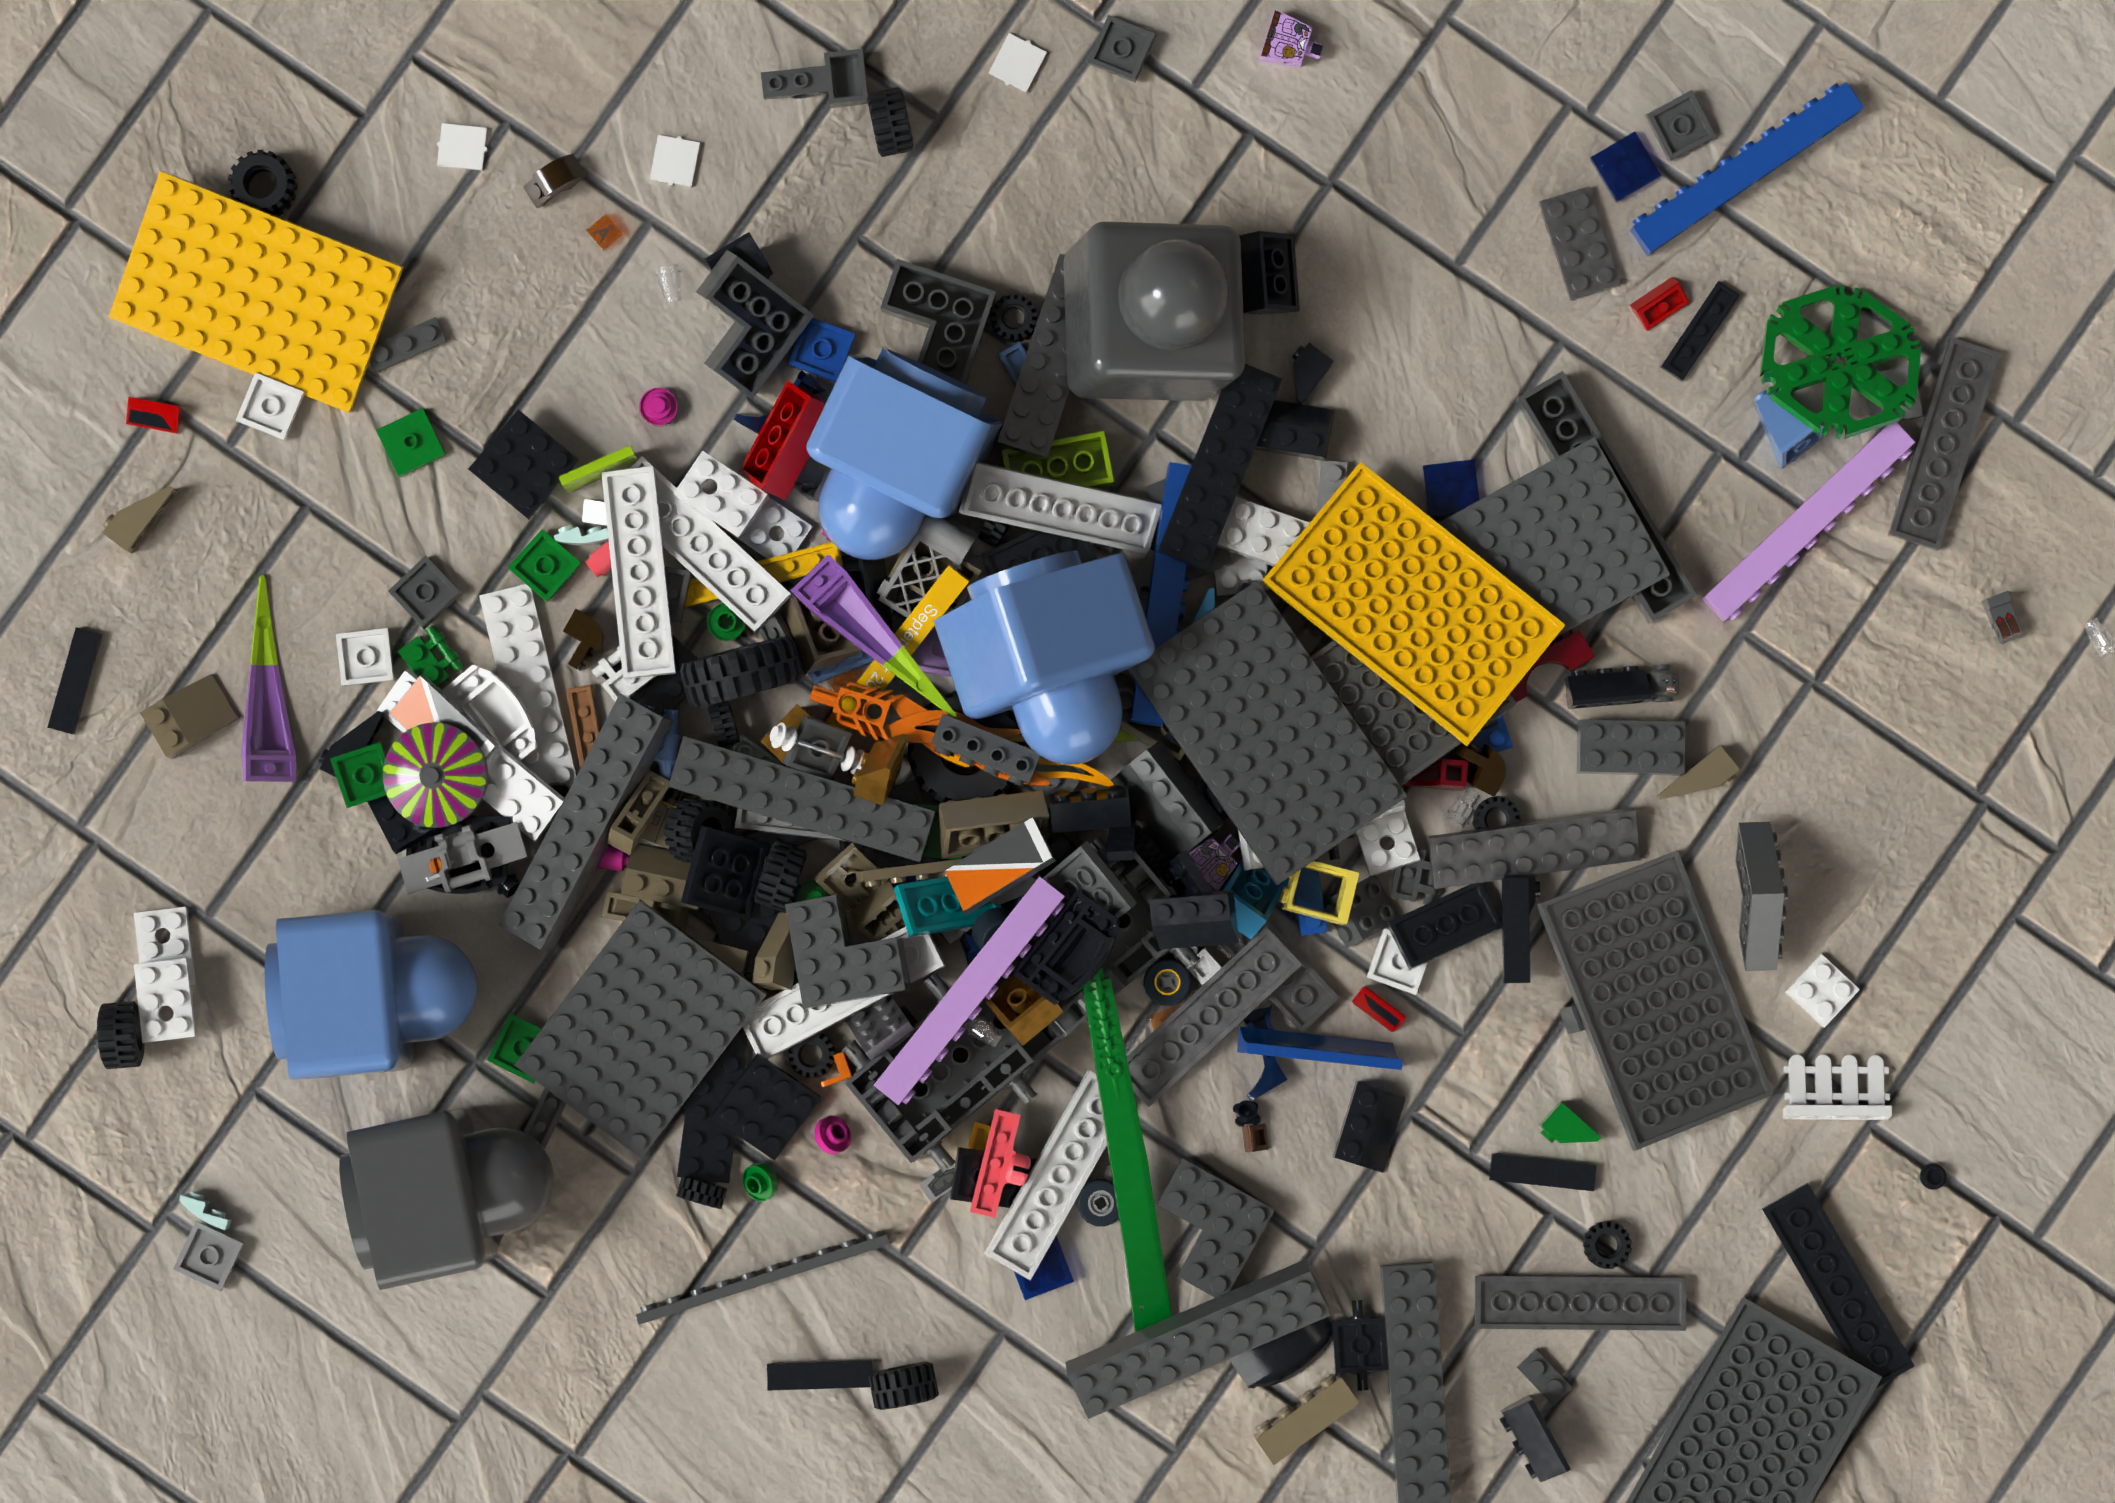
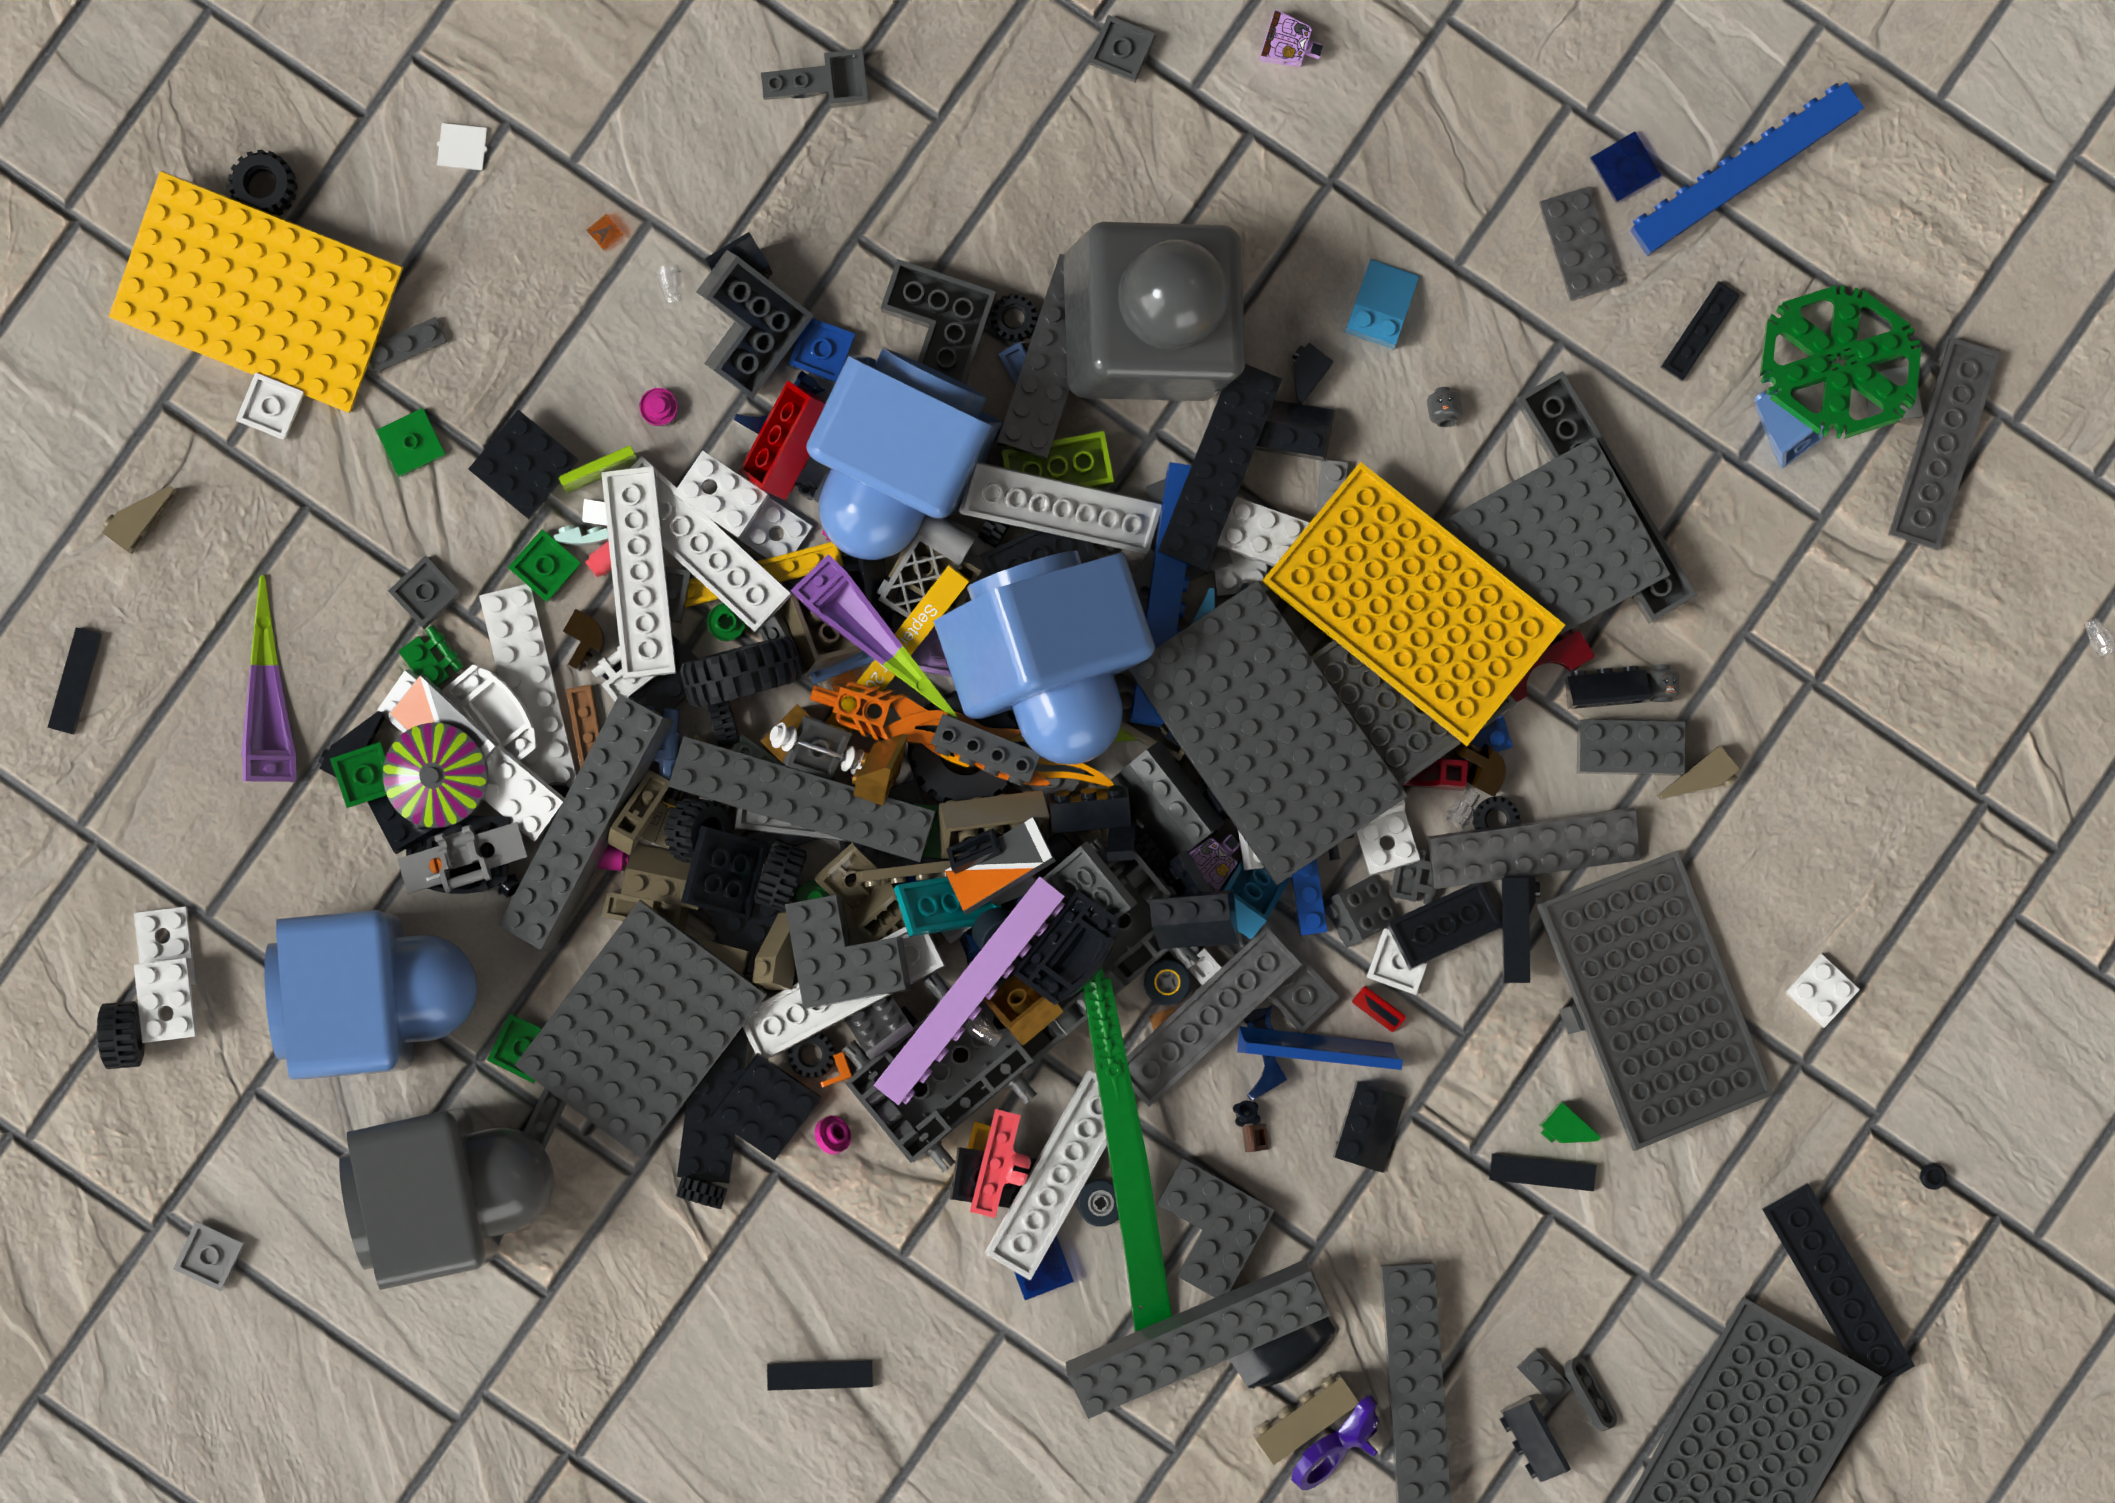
(153, 415): red slope -> none
(189, 716): dark tan slope -> none
(199, 1207): light aqua slope -> none
(365, 657): white plate -> none
(554, 178): dark brown brick -> none
(674, 161): white piece -> none
(751, 1280): dark grey plate -> none
(760, 1181): green plate -> none
(890, 121): black tyre -> none
(903, 1385): black tyre -> none
(938, 1183): sticker -> none
(974, 854): none -> black tile
(1017, 62): white piece -> none
(1269, 273): black slope -> none
(1344, 899): light yellow window -> none
(1353, 1433): none -> dark purple animal
(1359, 1345): black plate -> none
(1382, 304): none -> dark azure slope
(1444, 407): none -> dark grey head
(1450, 487): clear blue plate -> none
(1580, 1303): flat silver plate -> none
(1590, 1394): none -> dark grey plate
(1623, 1245): black tyre -> none
(1660, 303): red slope -> none
(1680, 125): dark grey plate -> none
(1762, 896): dark grey brick -> none
(1808, 520): lavender brick -> none
(1849, 1093): white fence -> none
(2002, 617): dark grey leg -> none

